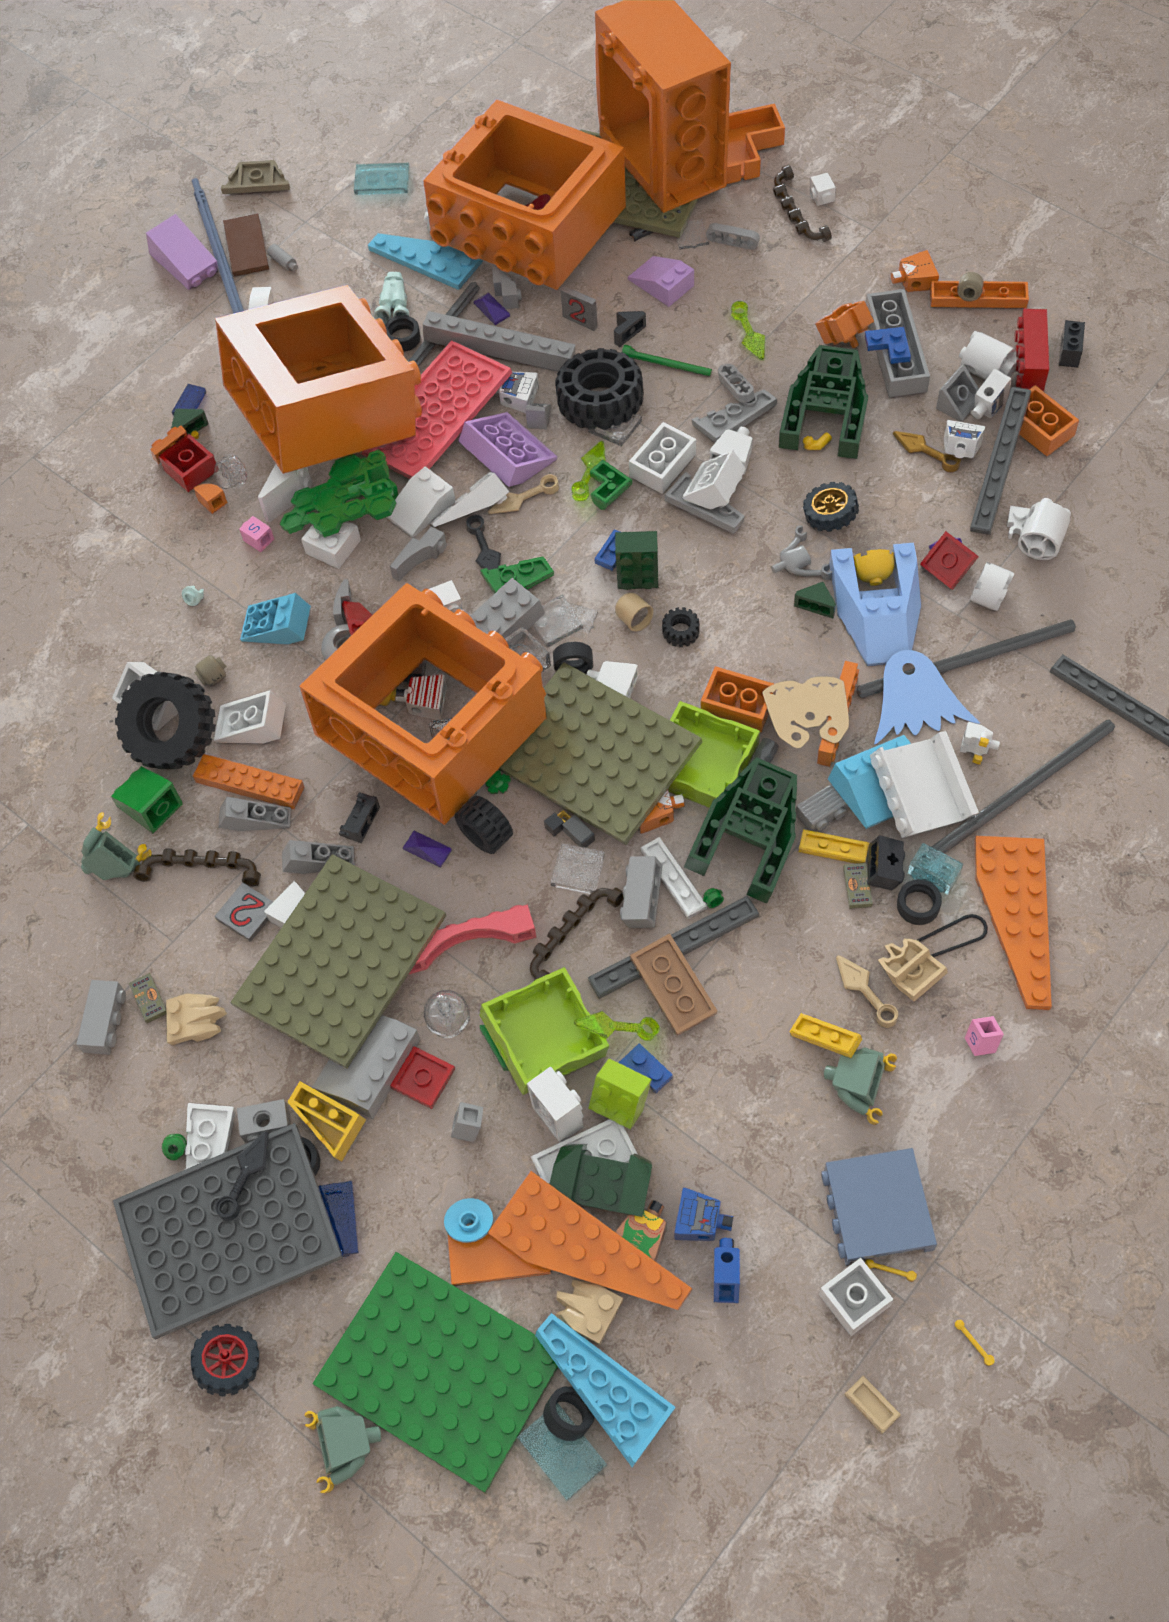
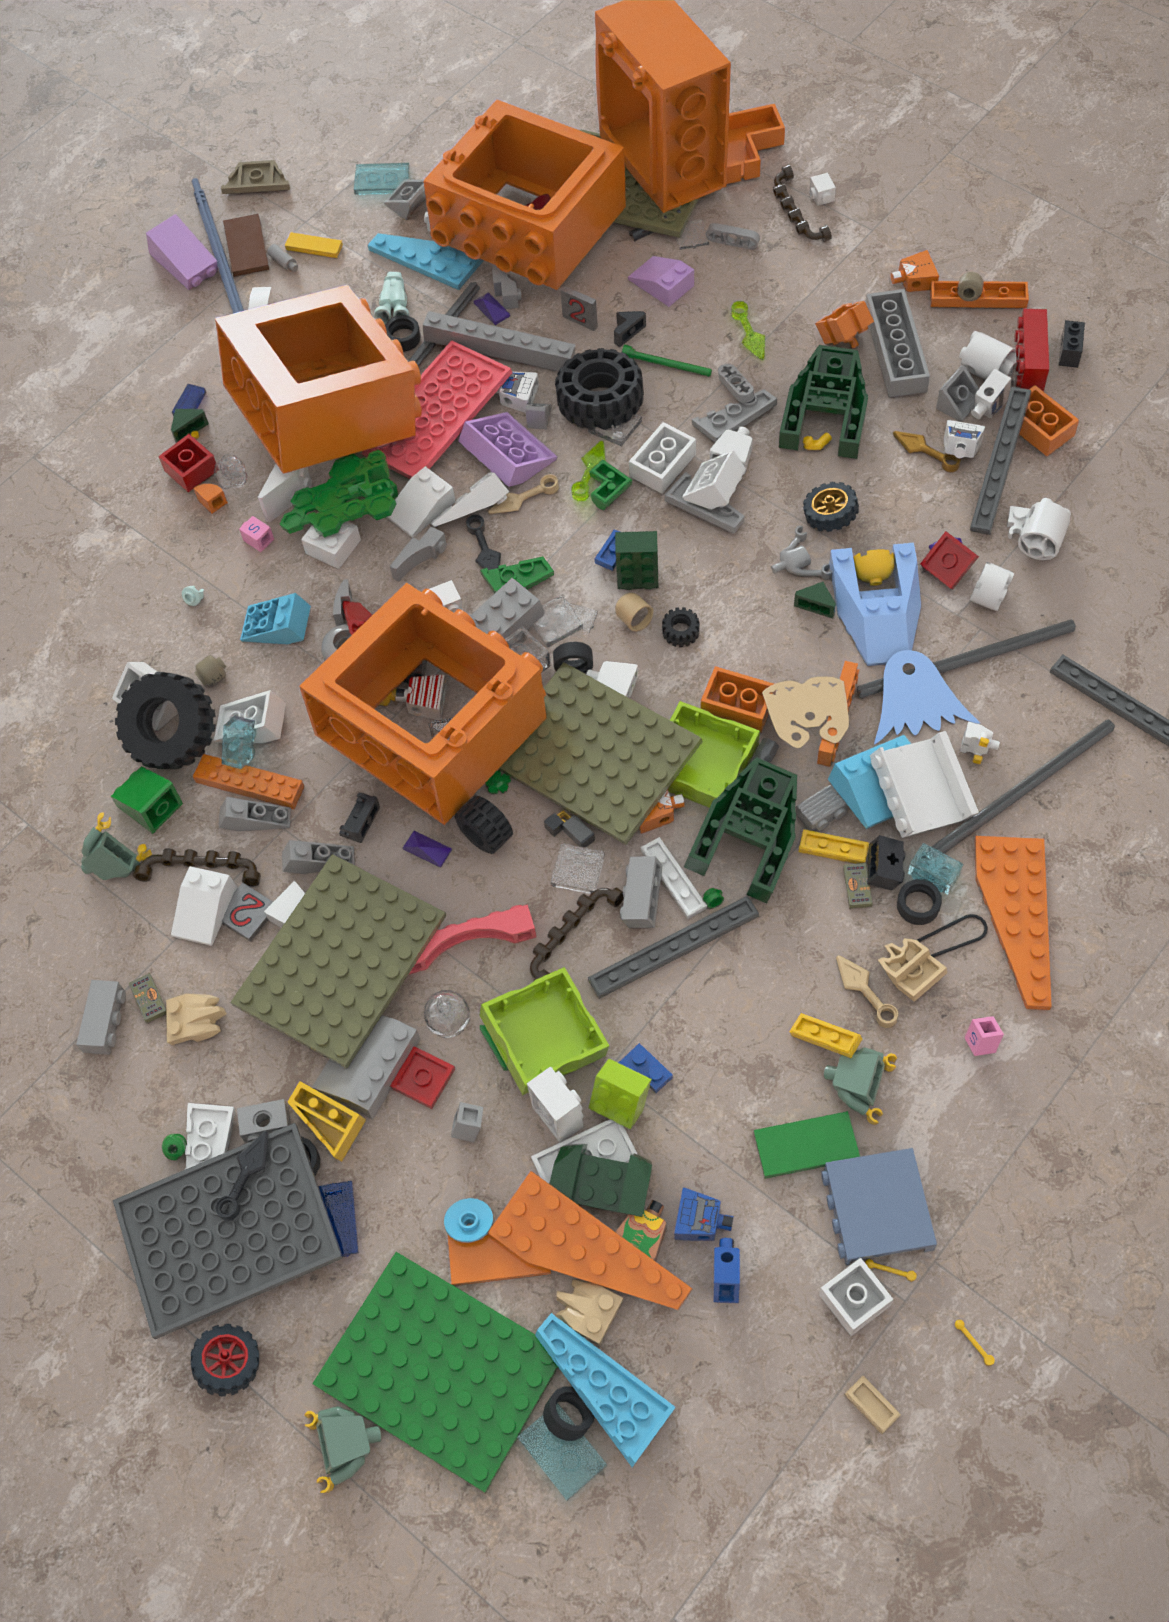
(160, 446): orange plate -> none
(202, 905): none -> white slope
(238, 742): none -> clear light blue brick
(313, 245): none -> yellow tile
(406, 198): none -> light grey slope
(604, 1026): clear neon green piece -> none
(673, 984): medium nougat plate -> none
(805, 1144): none -> green tile
(891, 339): blue plate -> none

